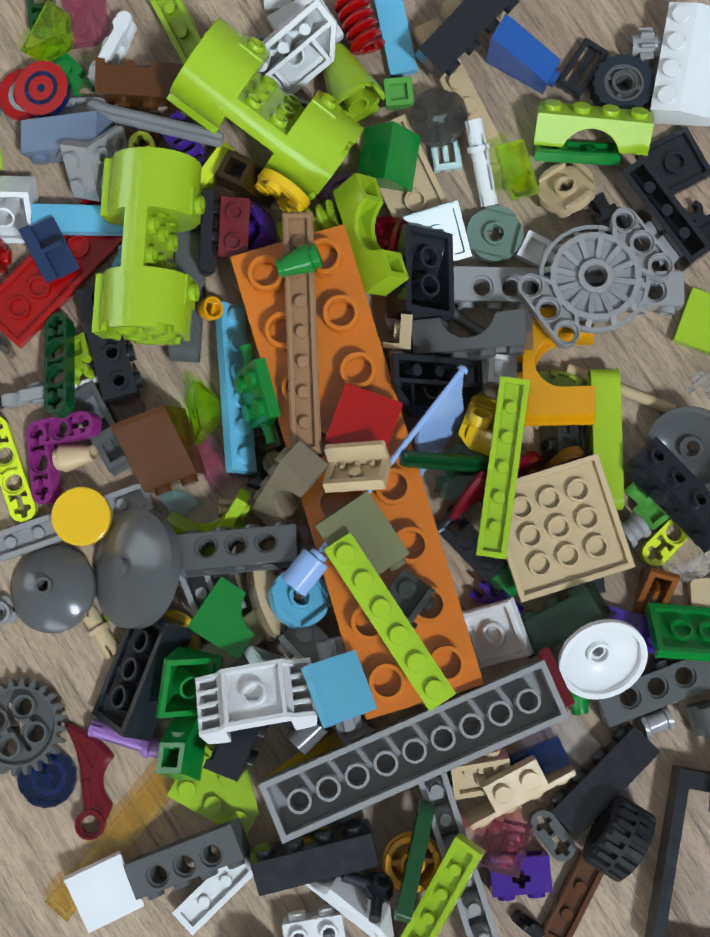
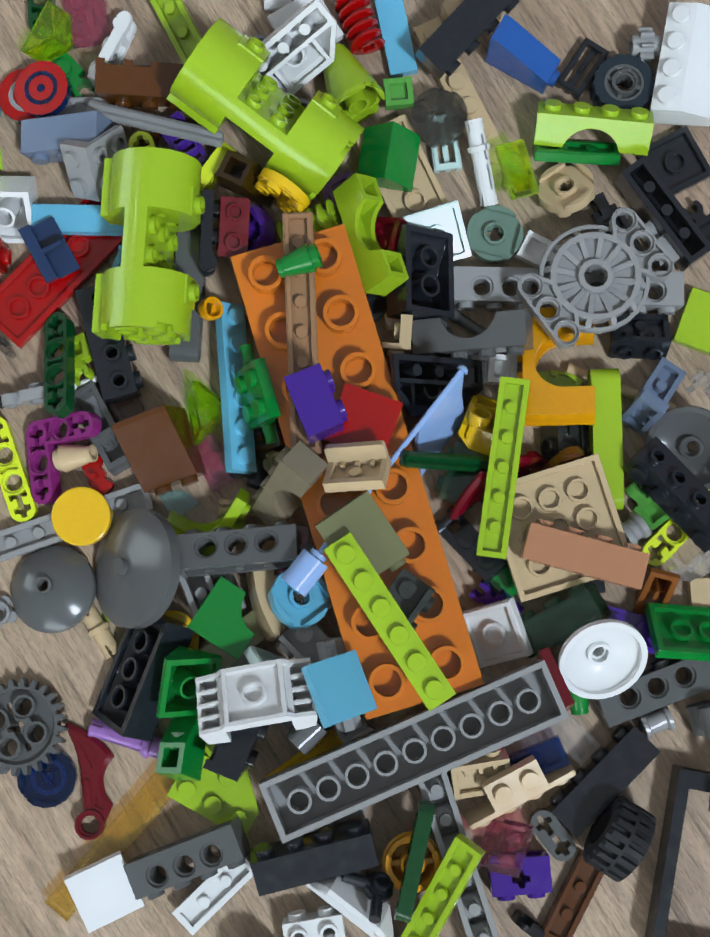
(98, 477): none -> red piece
(314, 402): none -> dark purple brick
(377, 305): none -> black tile
(583, 555): none -> nougat brick
(642, 338): none -> black bracket
(653, 397): none -> sand blue bracket

